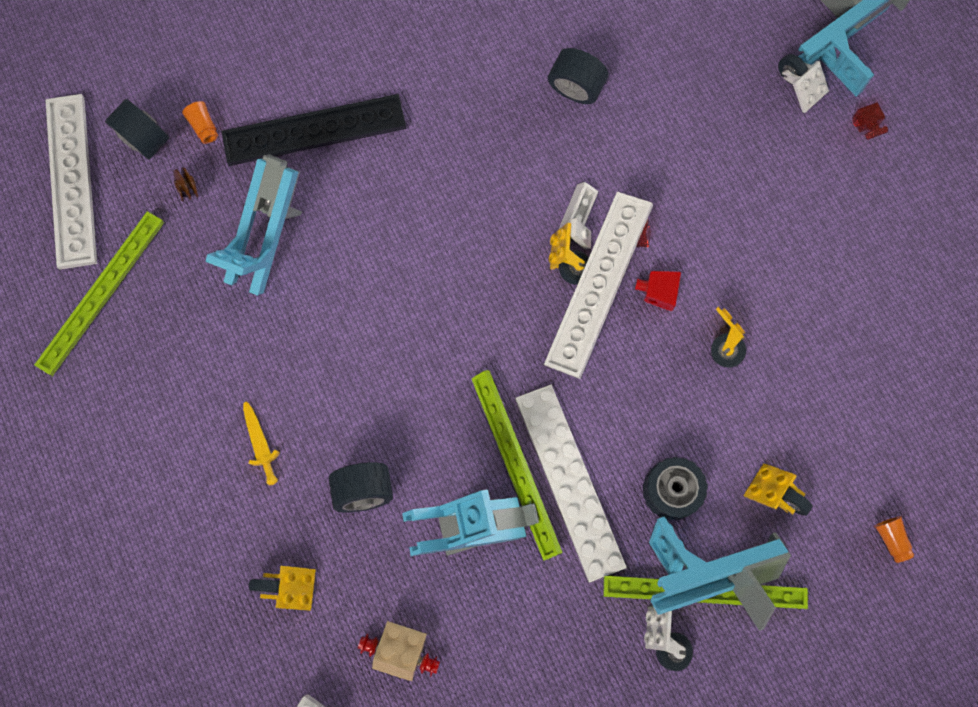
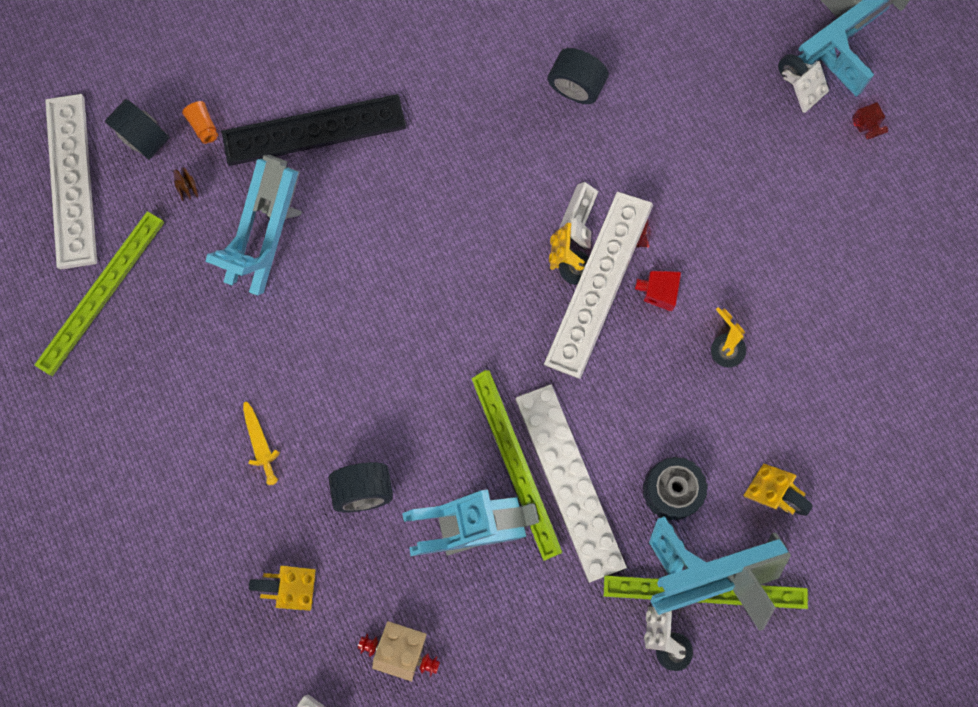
(895, 538): orange plant -> none

